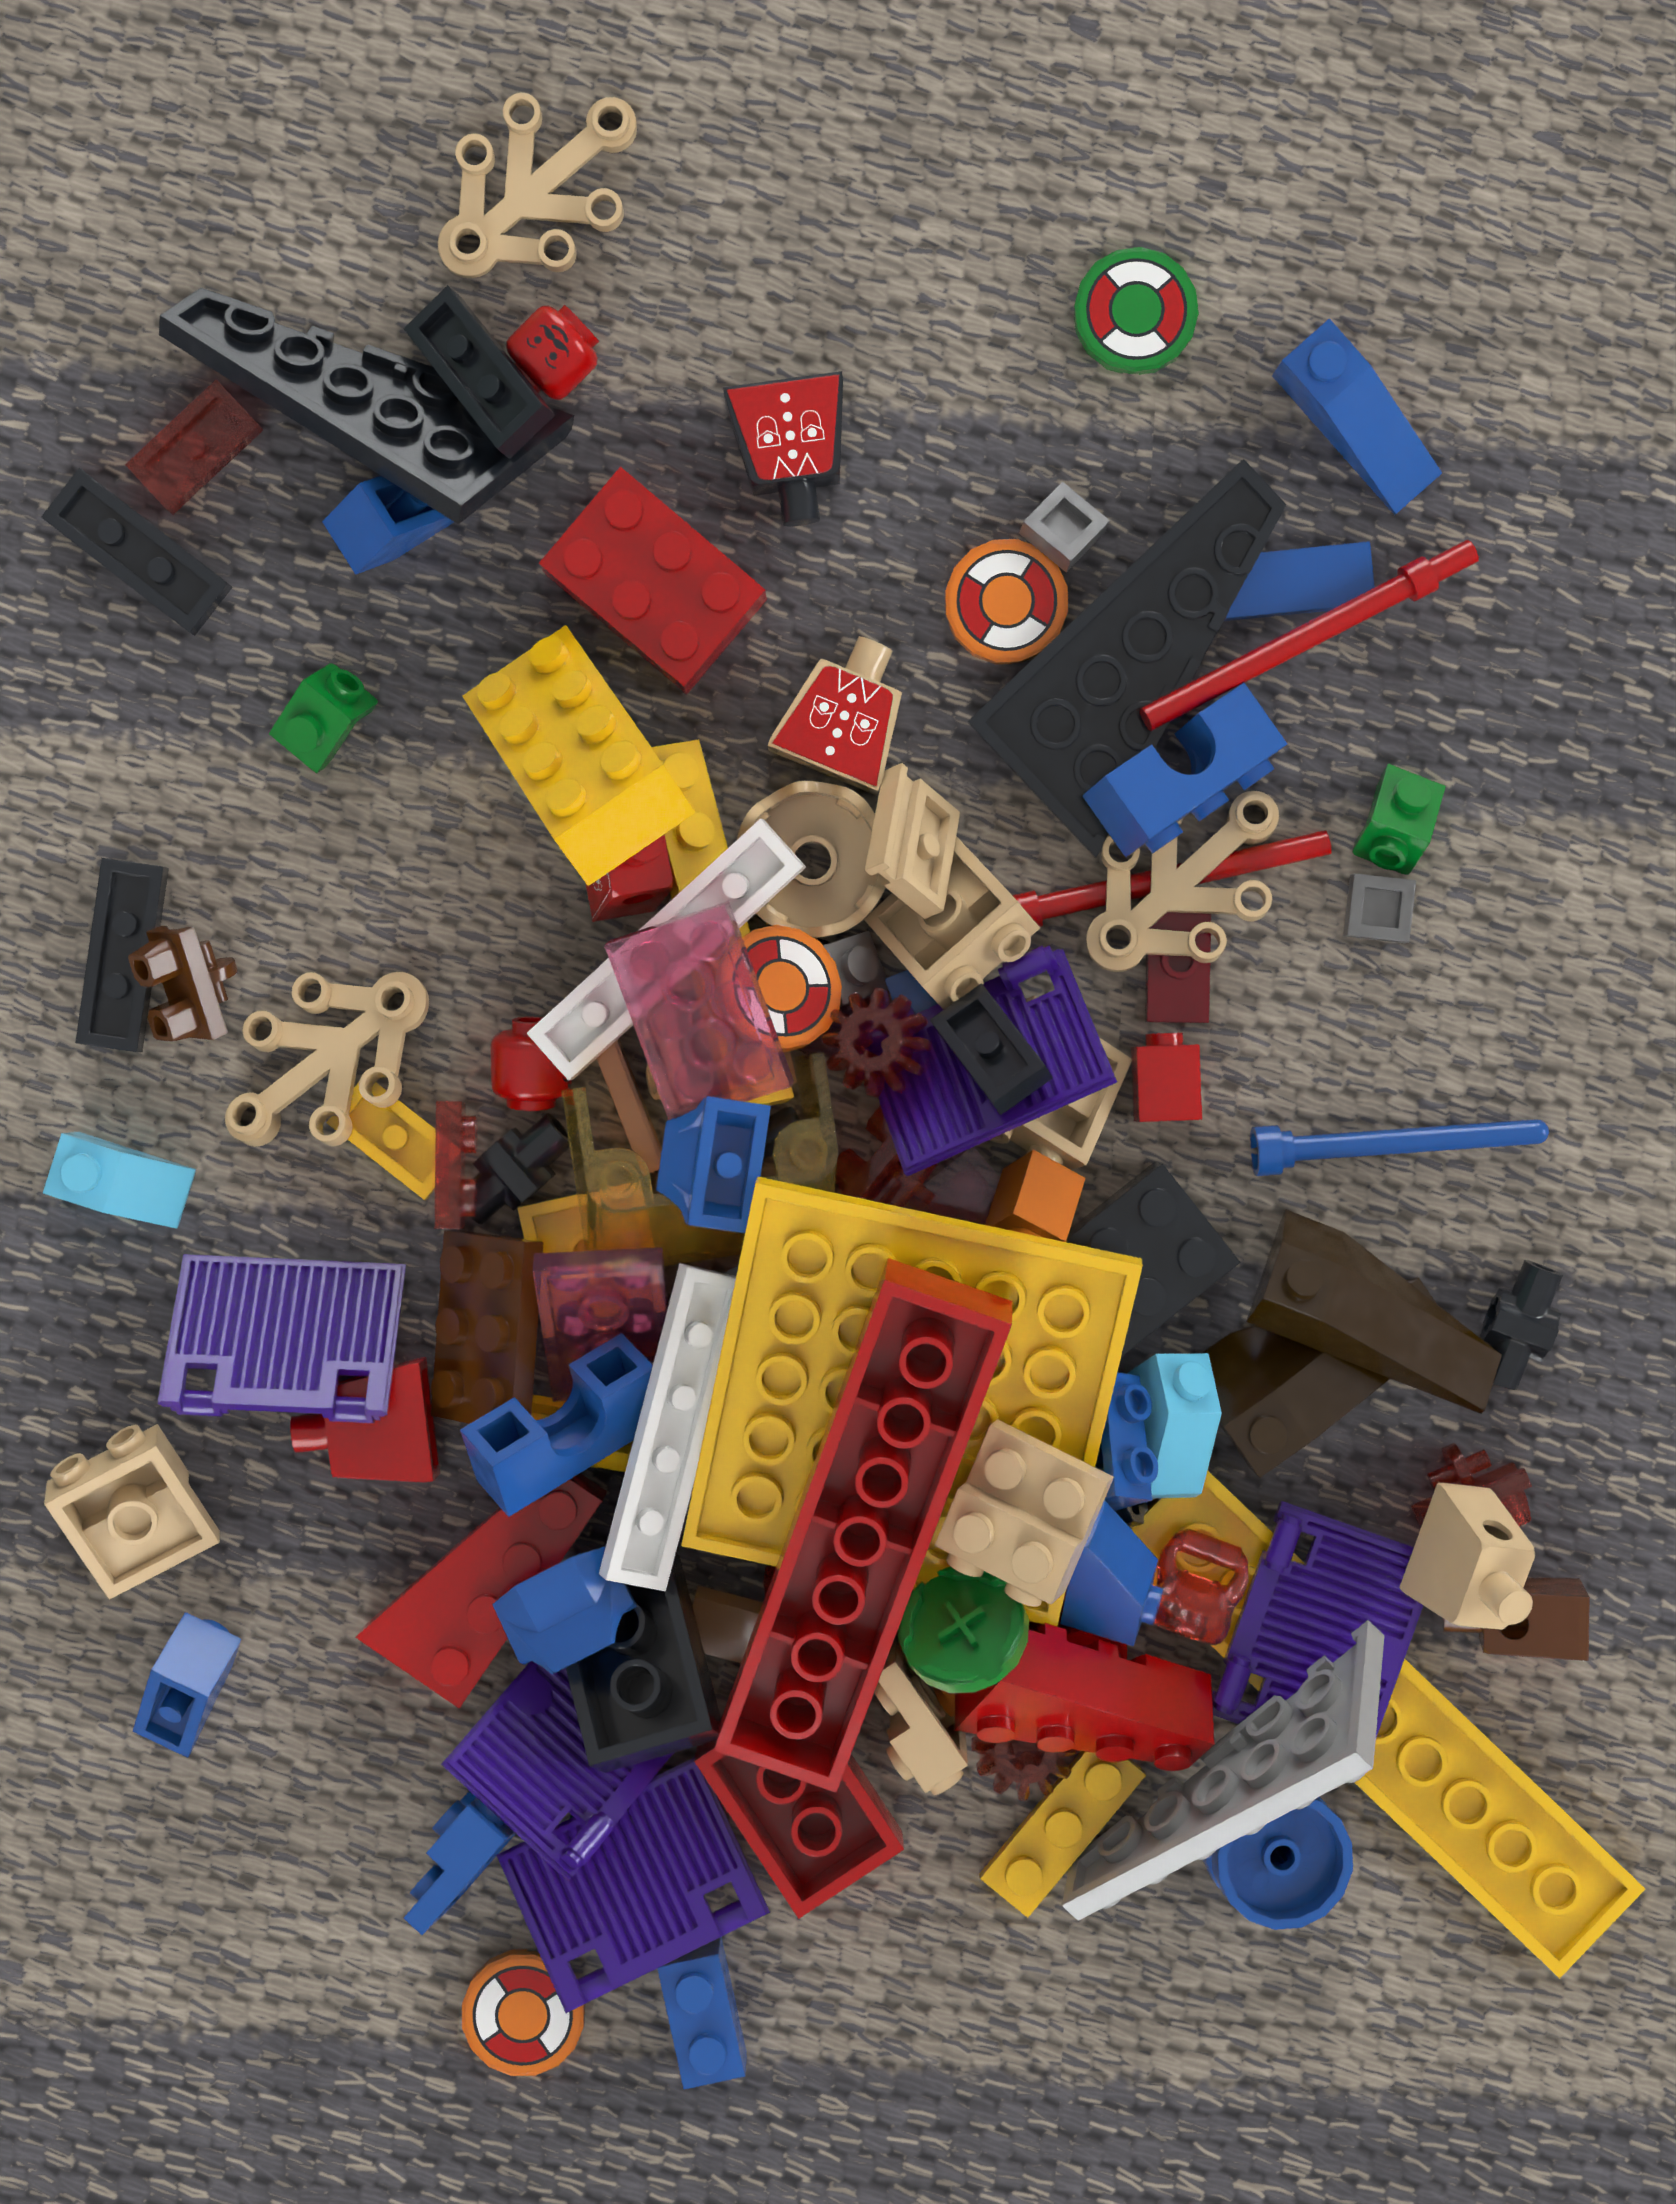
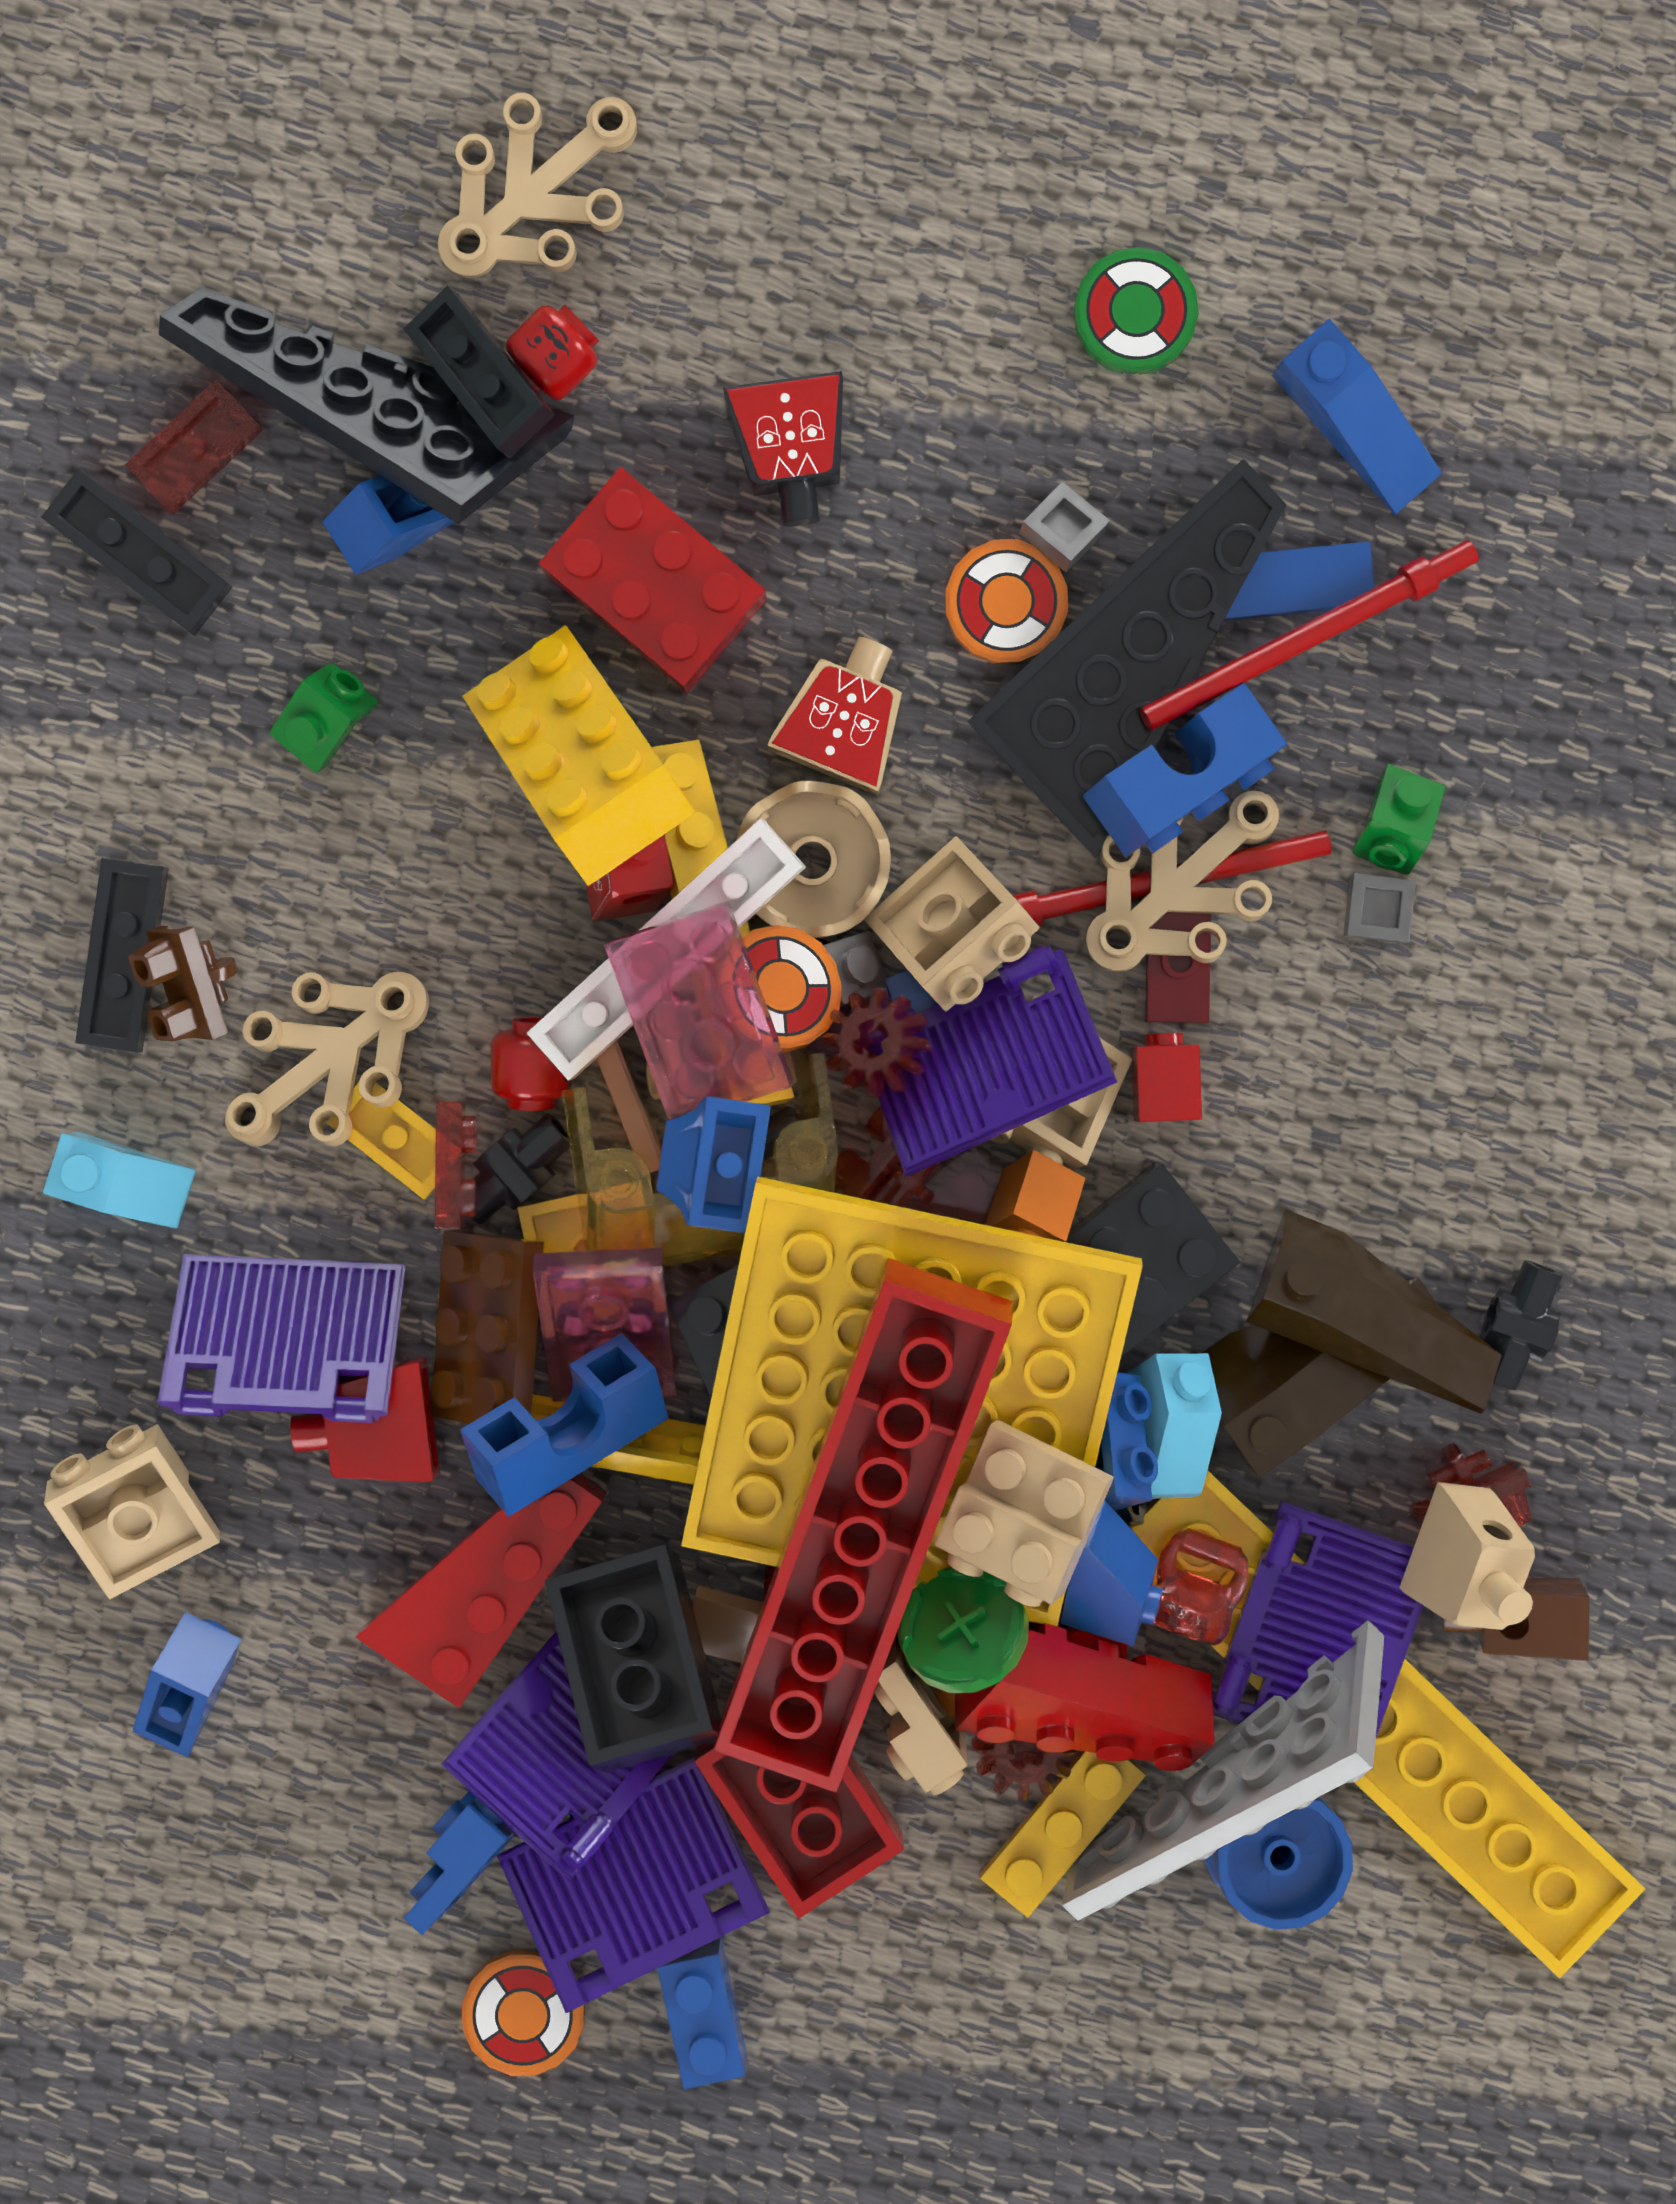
(564, 1612): blue slope -> none
(669, 1432): white plate -> none
(913, 841): tan plate -> none
(991, 1049): black plate -> none
(1281, 1149): blue piece -> none

